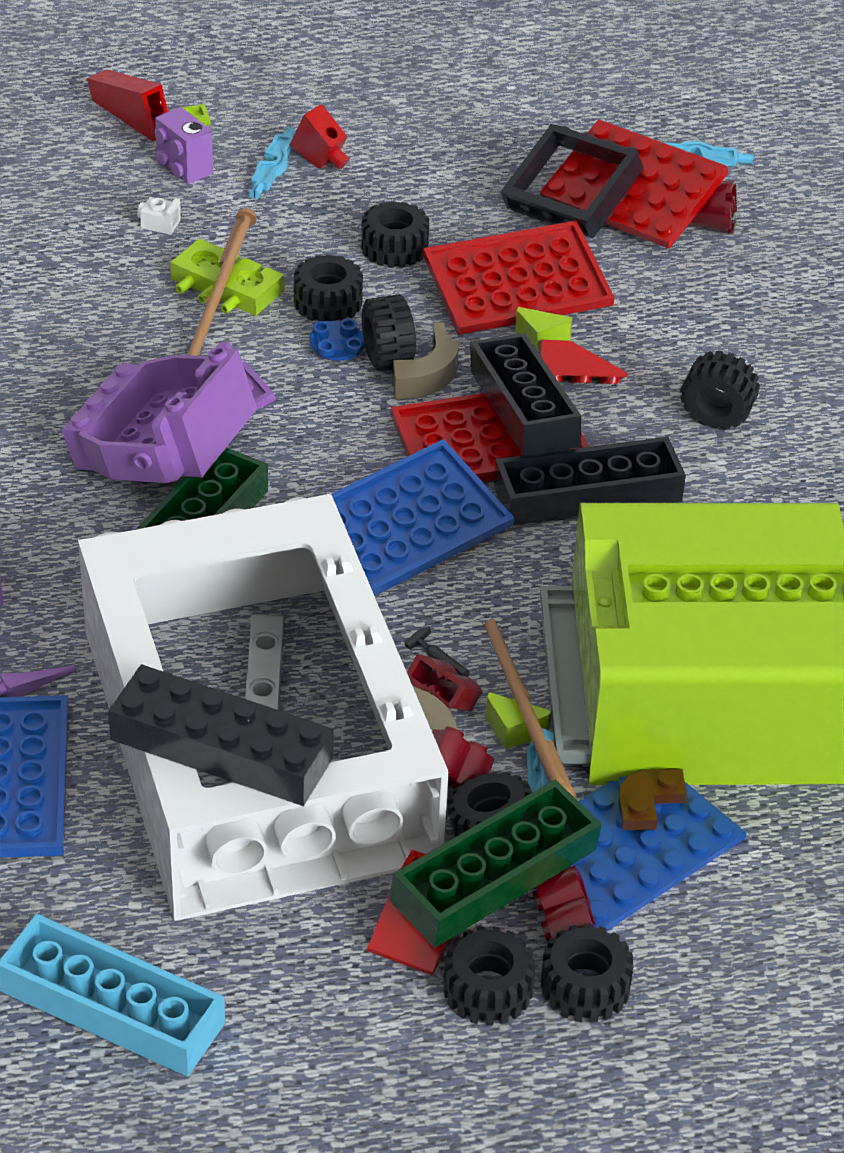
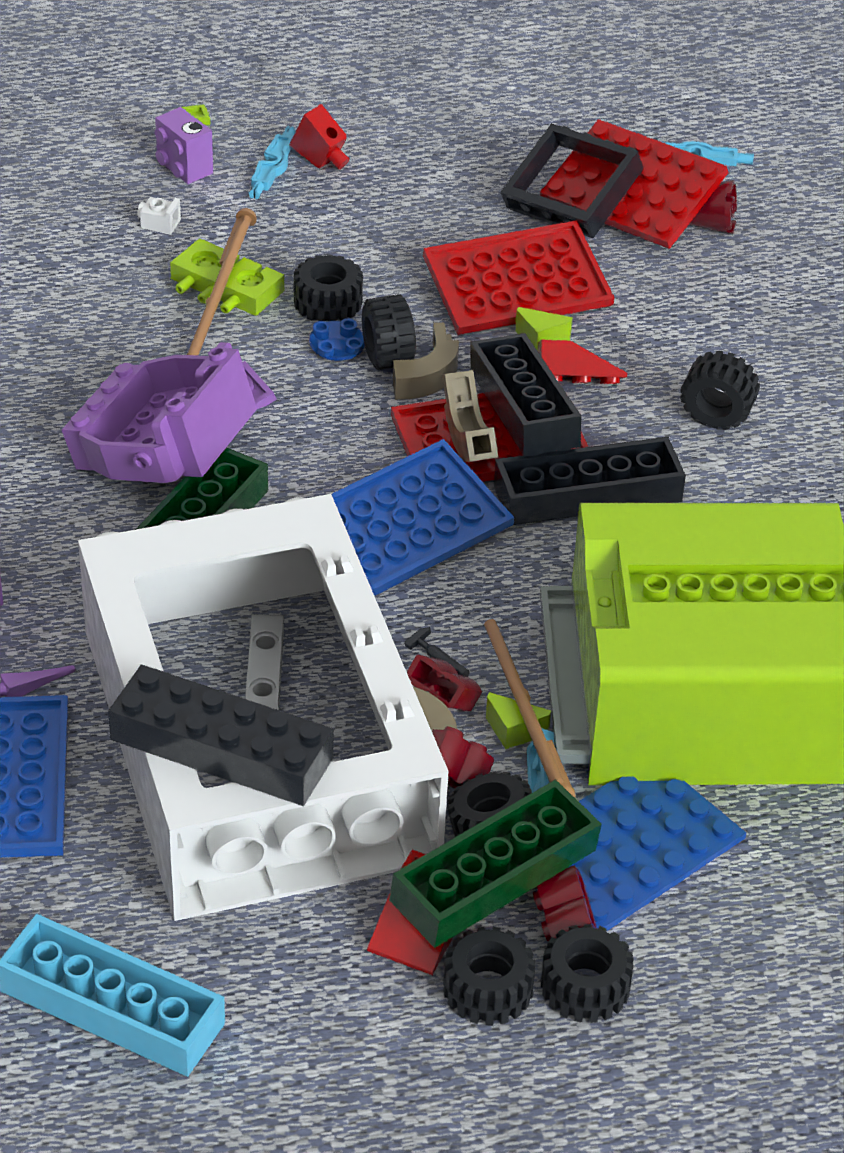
(129, 99): red slope -> none
(394, 234): black tyre -> none
(466, 426): none -> dark tan arch
(644, 790): reddish brown plate -> none

